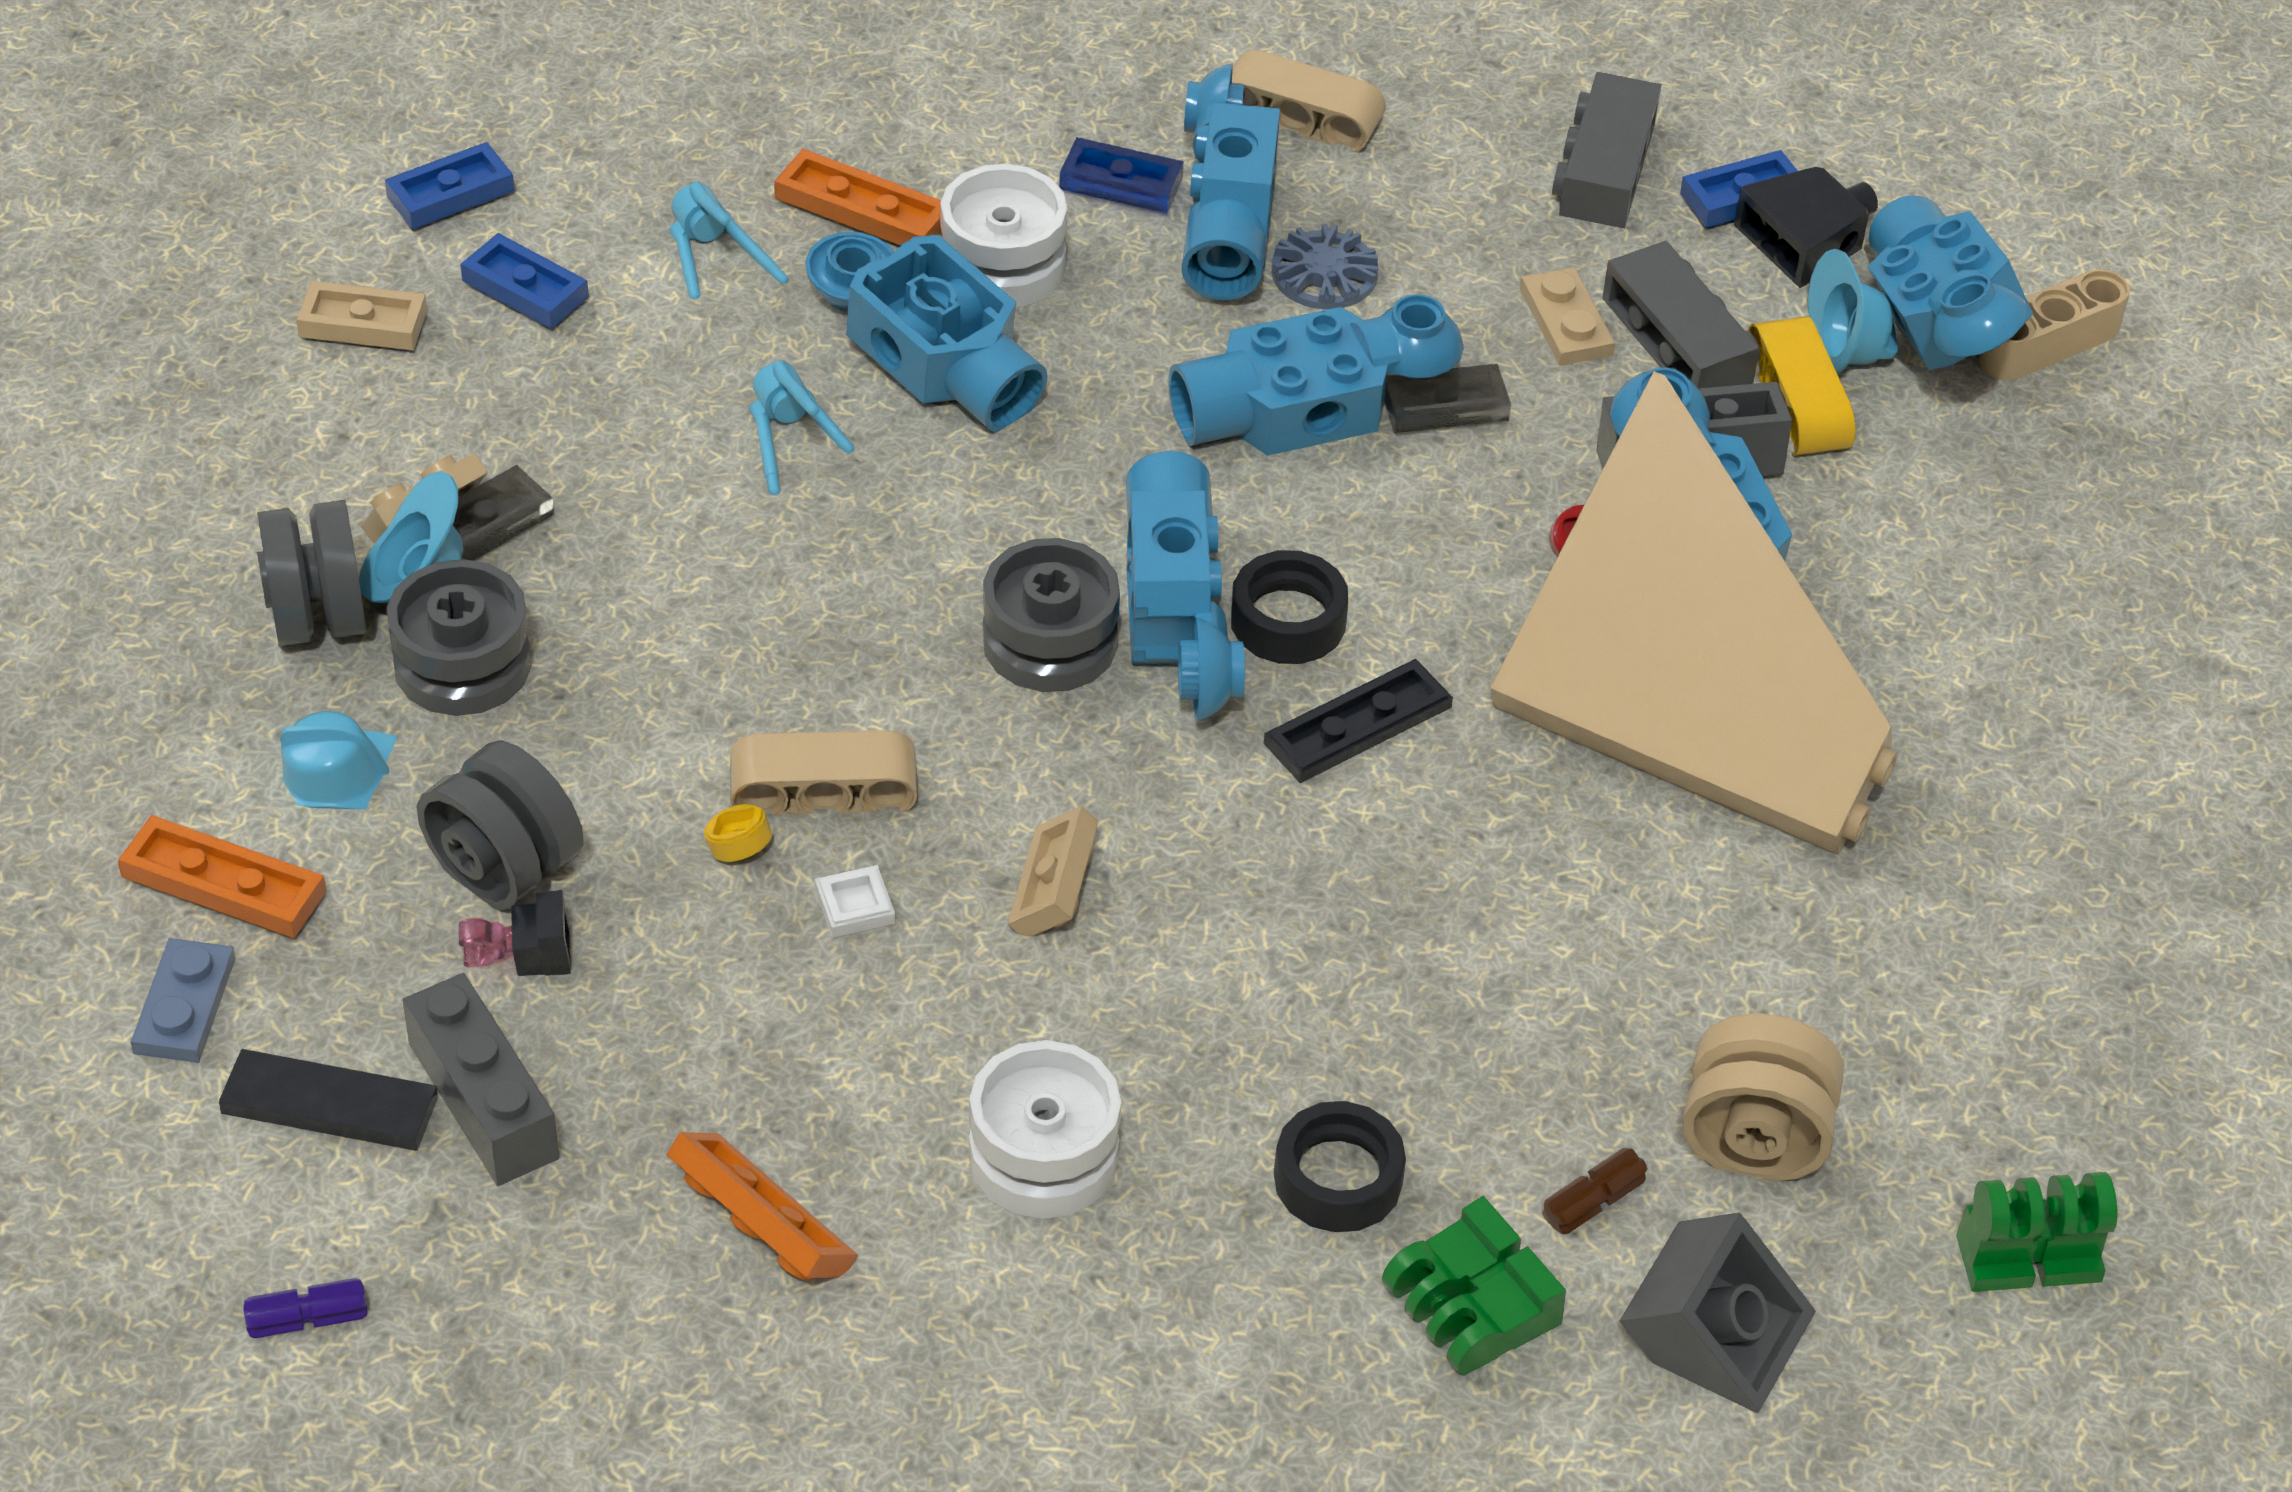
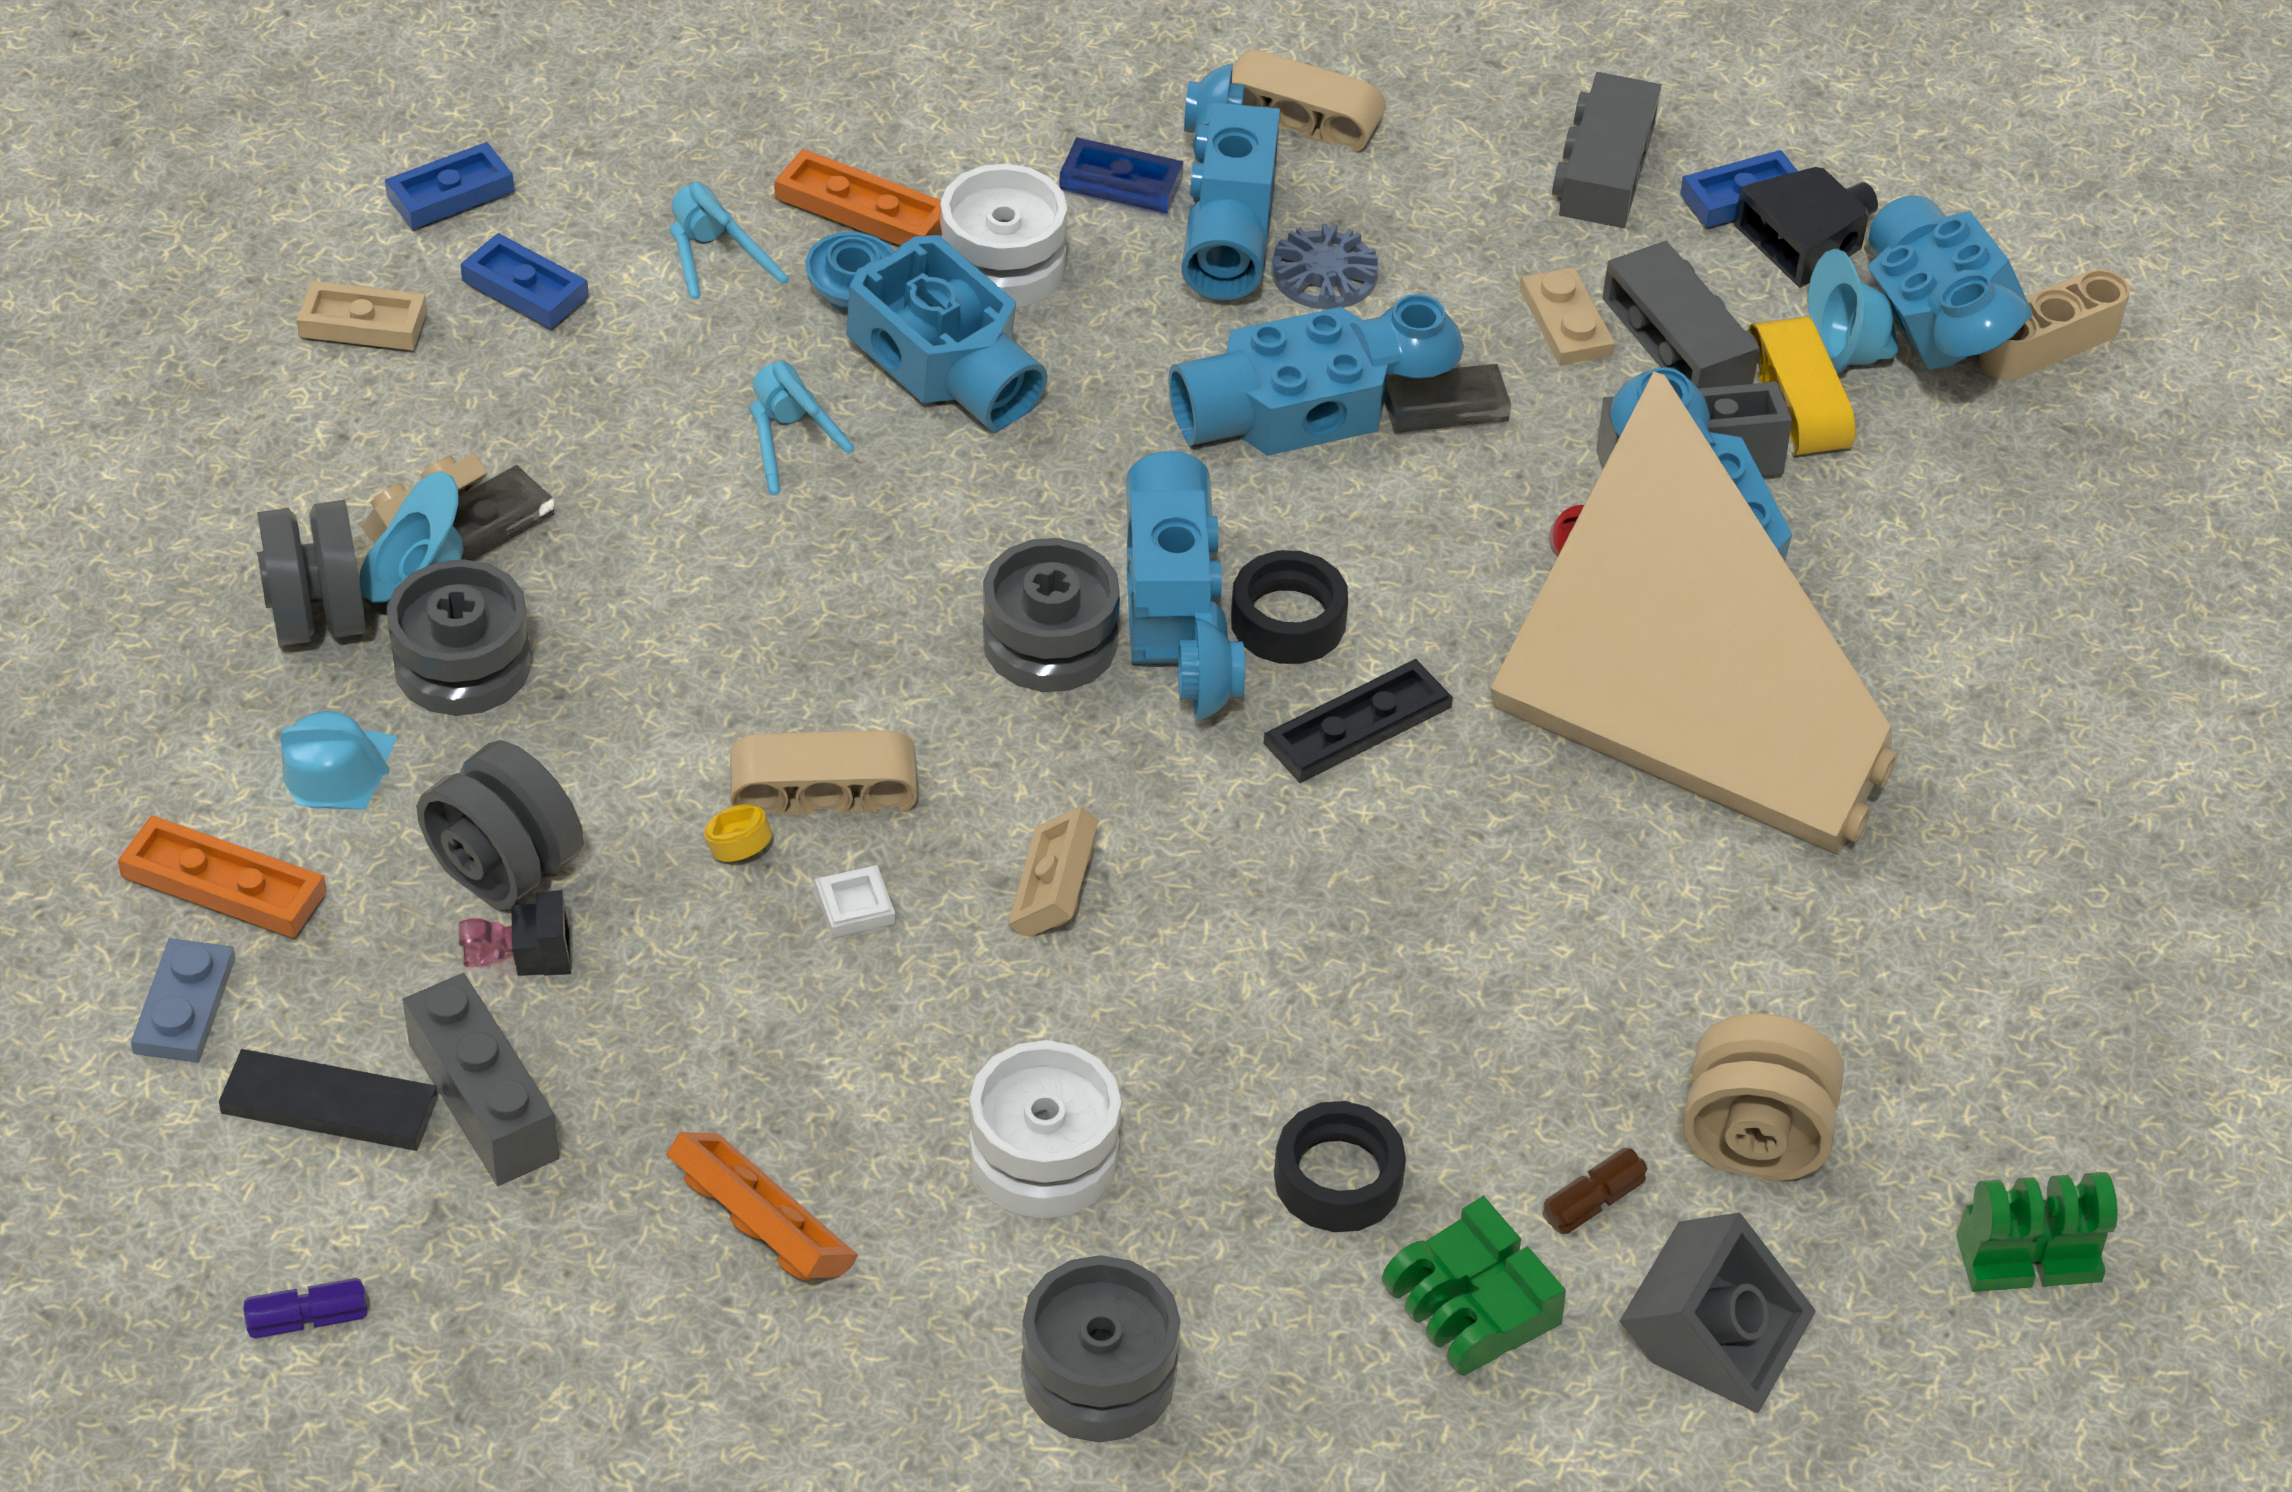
(1100, 1348): none -> dark grey wheel

